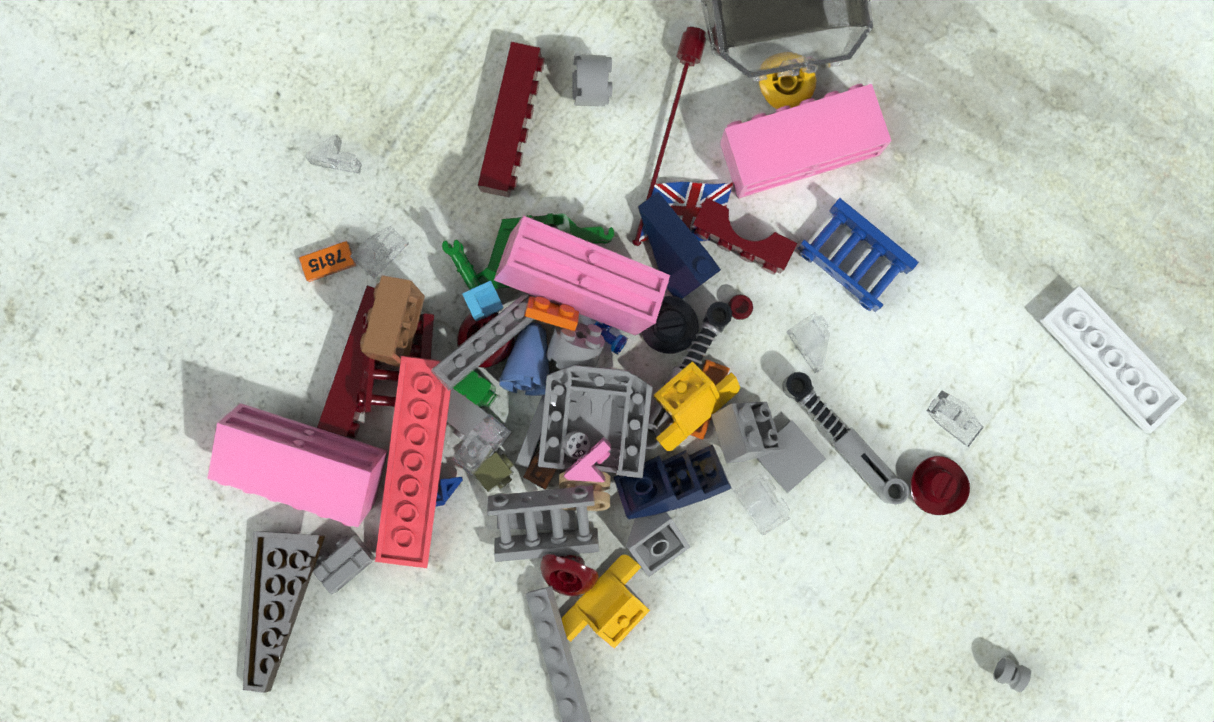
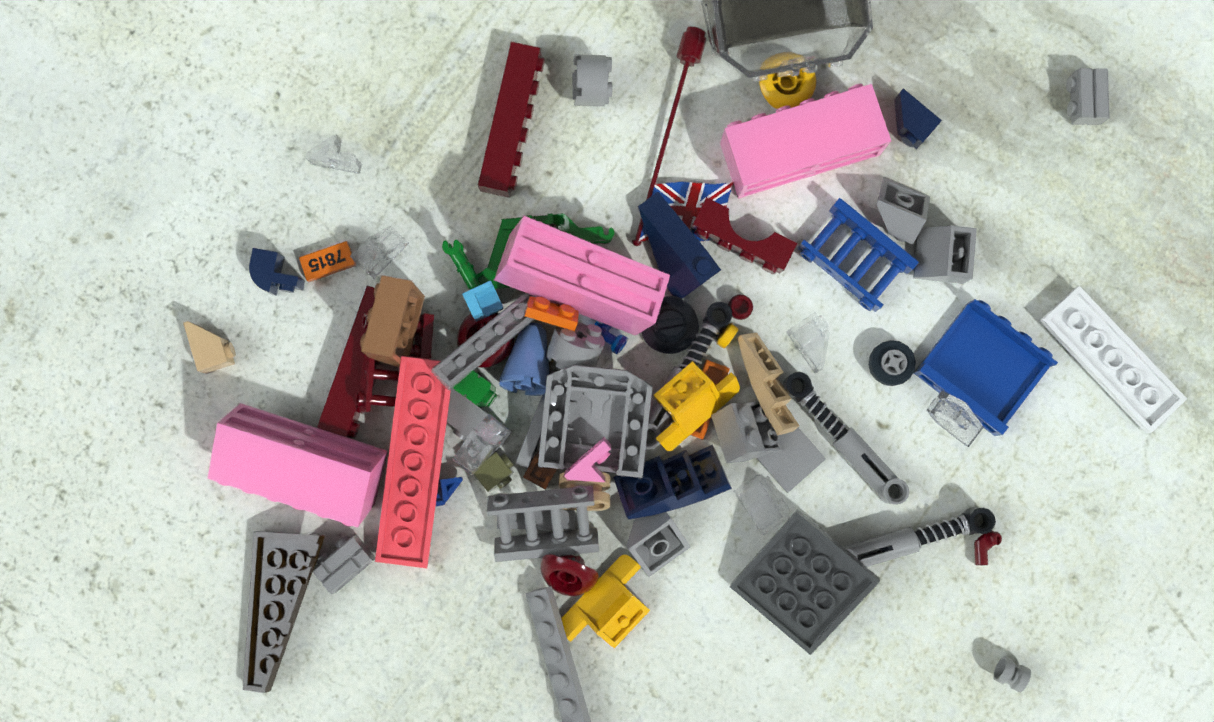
(209, 349): none -> tan slope
(266, 270): none -> dark blue brick
(576, 444): light grey tile -> none
(727, 335): none -> yellow tile
(764, 376): none -> tan slope
(804, 582): none -> dark grey plate
(900, 358): none -> black wheel
(902, 210): none -> light grey slope
(909, 541): none -> piece
(913, 119): none -> dark blue slope
(939, 486): dark red hat -> none
(945, 254): none -> light grey slope
(983, 544): none -> dark red arm
(985, 365): none -> blue panel
(1088, 96): none -> light grey brick

